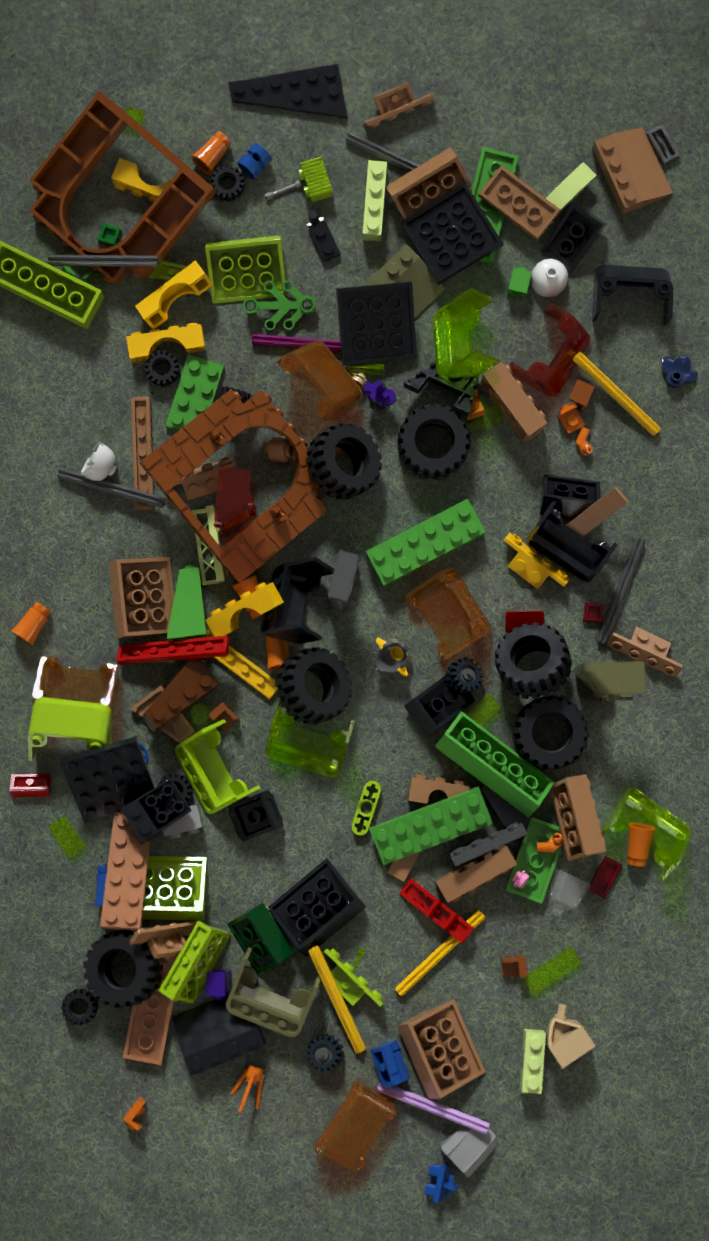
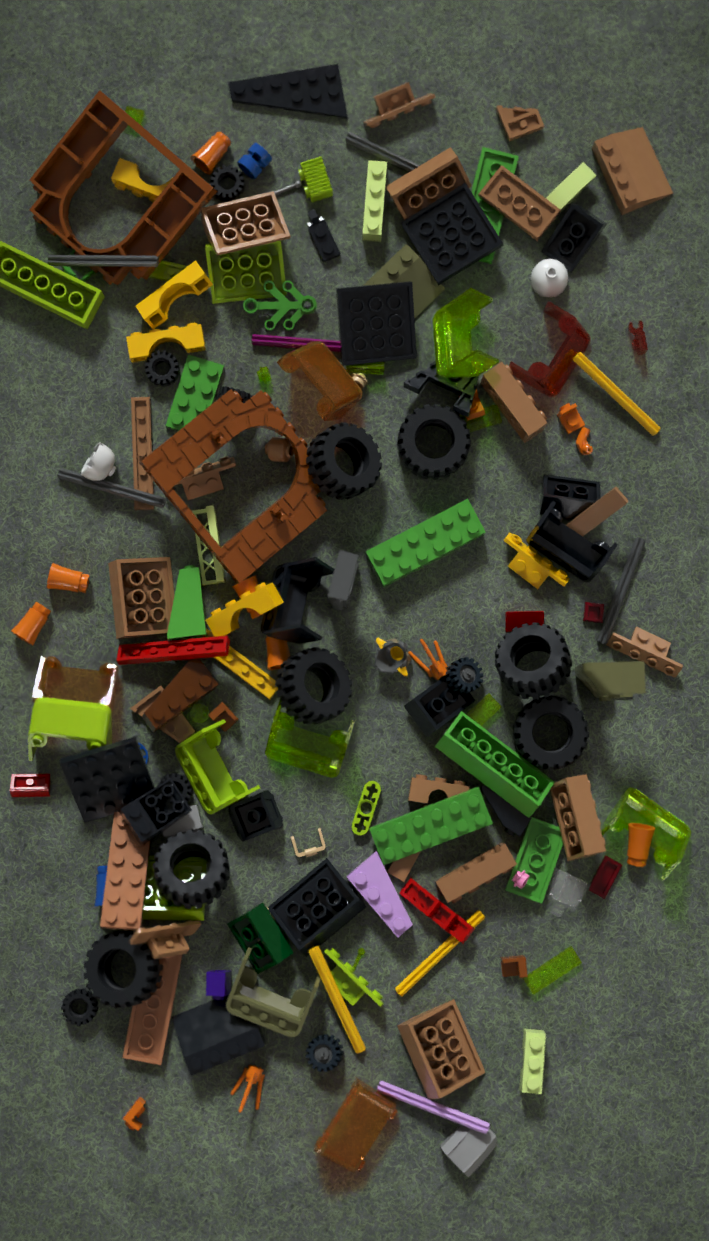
(67, 579): none -> orange plant
(67, 836): clear neon green tile -> none
(109, 235): green tile -> none
(185, 846): none -> black tyre
(186, 965): lime fence -> none
(233, 500): clear red windscreen -> none
(244, 223): none -> medium nougat slope
(264, 374): none -> clear neon green plate
(312, 851): none -> tan piece
(377, 888): none -> lavender wedge
(379, 394): dark purple hips -> none
(389, 1064): blue brick -> none
(437, 669): none -> orange plant
(437, 1190): blue hips -> none
(450, 611): clear orange windscreen -> none
(480, 846): dark grey wing -> none
(519, 121): none -> medium nougat wing
(519, 282): bright green brick -> none
(552, 844): orange arm -> none
(566, 1038): tan piece -> none
(581, 393): dark orange panel -> none
(609, 276): black windscreen -> none
(639, 342): none -> clear red plate
(664, 161): flat silver tile -> none
(678, 368): dark blue plate -> none

